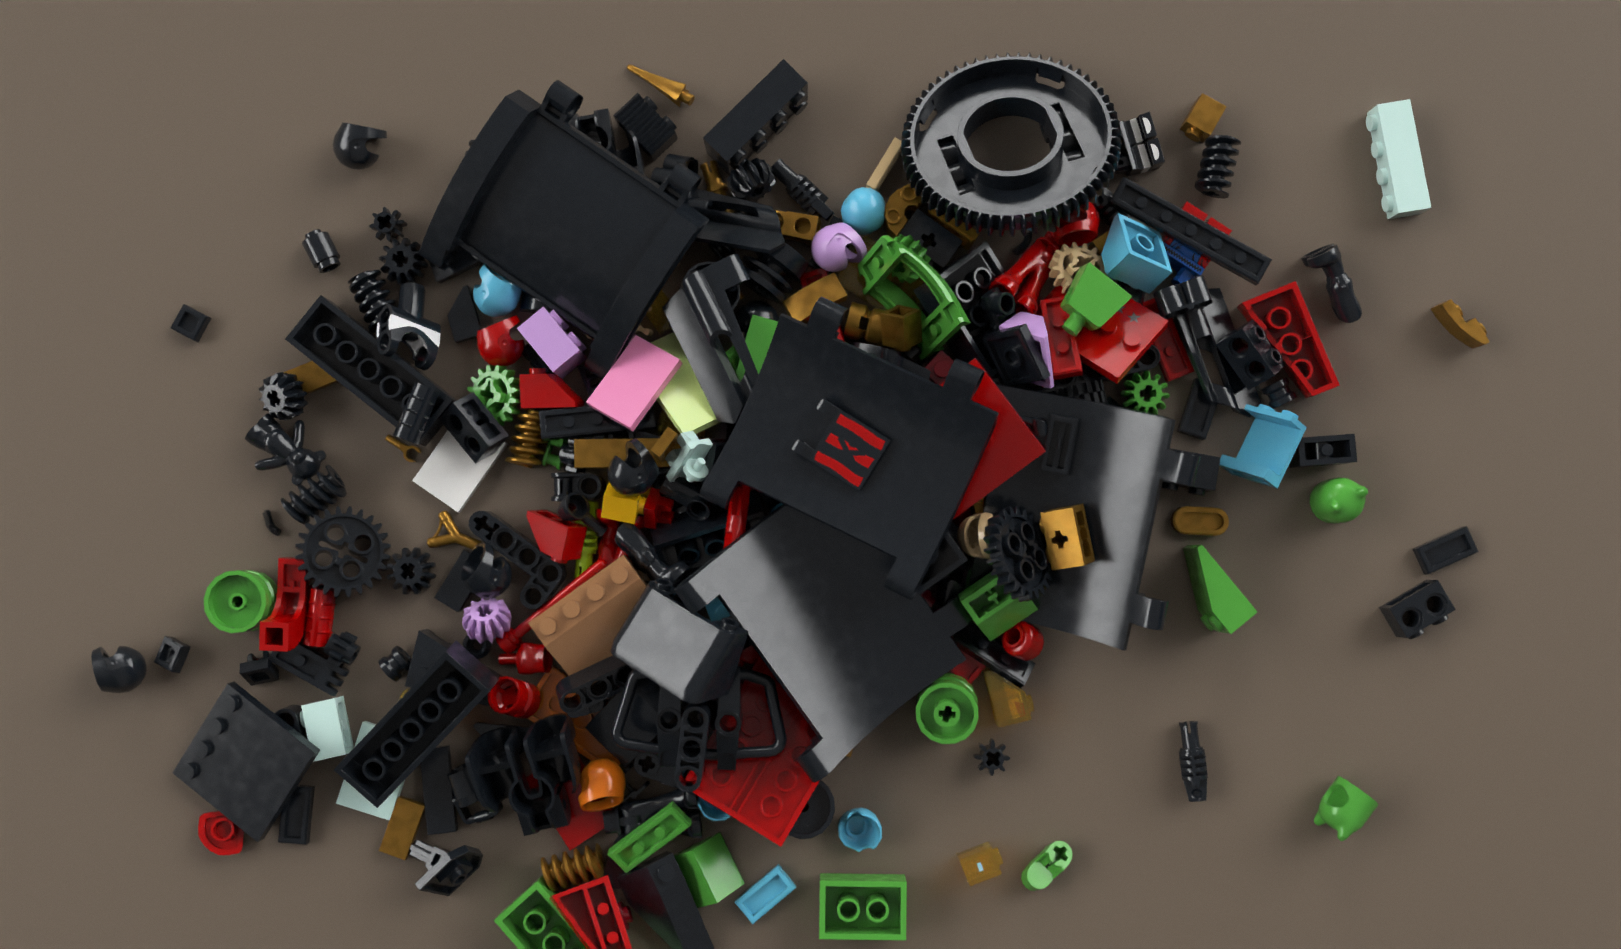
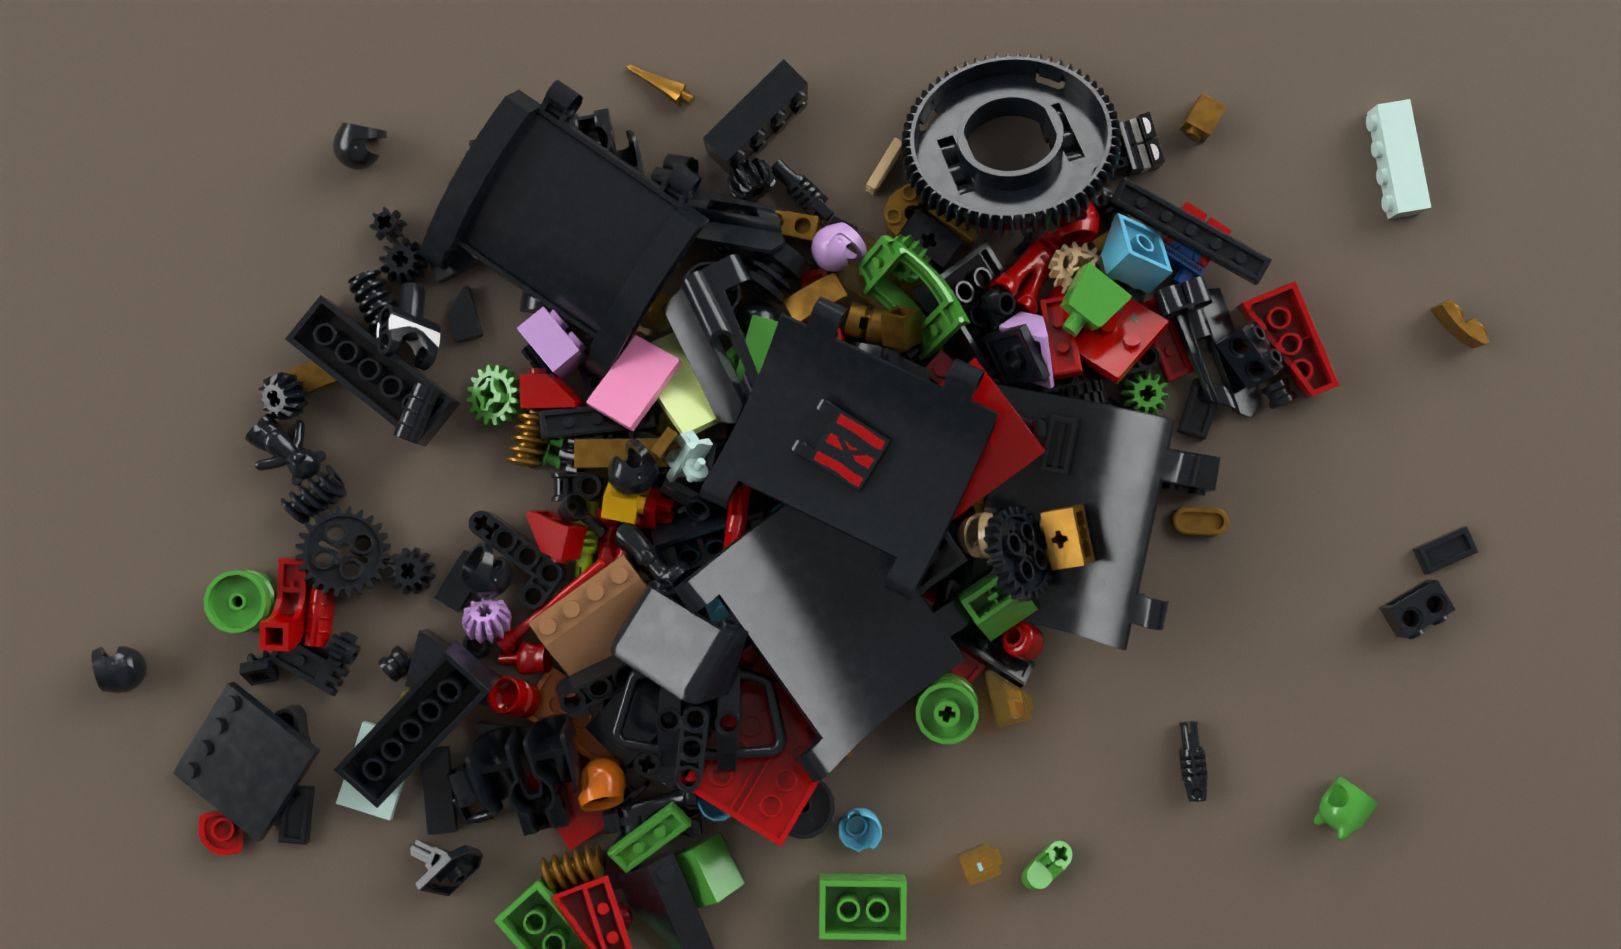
(172, 654): black tile -> none
(191, 323): black tile -> none
(273, 528): black leg -> none
(321, 251): black brick -> none
(327, 727): light aqua brick -> none
(402, 447): pearl gold hand -> none
(402, 827): pearl gold tile -> none
(452, 473): white tile -> none
(454, 534): pearl gold piece -> none
(474, 427): black brick -> none
(494, 295): medium azure helmet -> none
(496, 344): red helmet -> none
(651, 130): black brick -> none
(714, 180): pearl gold pin -> none
(765, 894): medium azure tile -> none
(864, 210): medium azure helmet -> none
(989, 764): black gear -> none
(1215, 165): black piece -> none
(1215, 594): bright green slope -> none
(1267, 446): medium azure panel -> none
(1325, 451): black brick -> none
(1338, 283): black piece -> none
(1338, 500): bright green piece -> none

